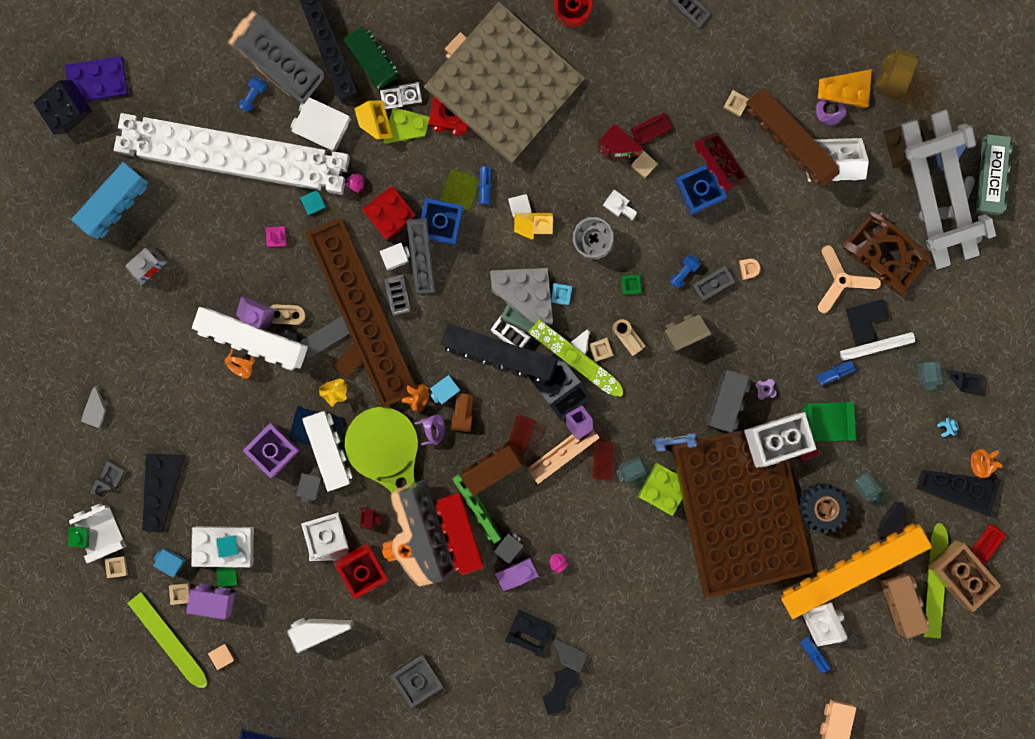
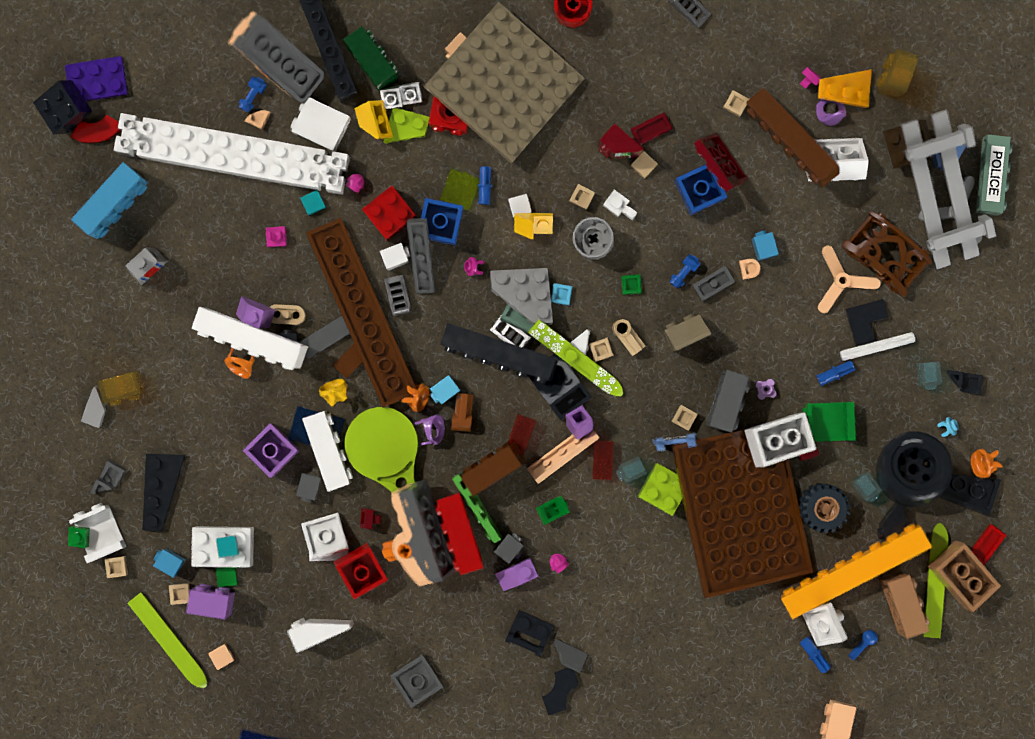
(96, 132): none -> red tile
(121, 388): none -> clear yellow brick
(258, 118): none -> light nougat tile
(471, 266): none -> dark pink plate
(552, 509): none -> green bracket
(582, 197): none -> tan plate
(684, 417): none -> tan plate
(764, 245): none -> dark azure brick
(811, 76): none -> dark pink tile
(869, 638): none -> blue bar
(899, 486): none -> black wheel

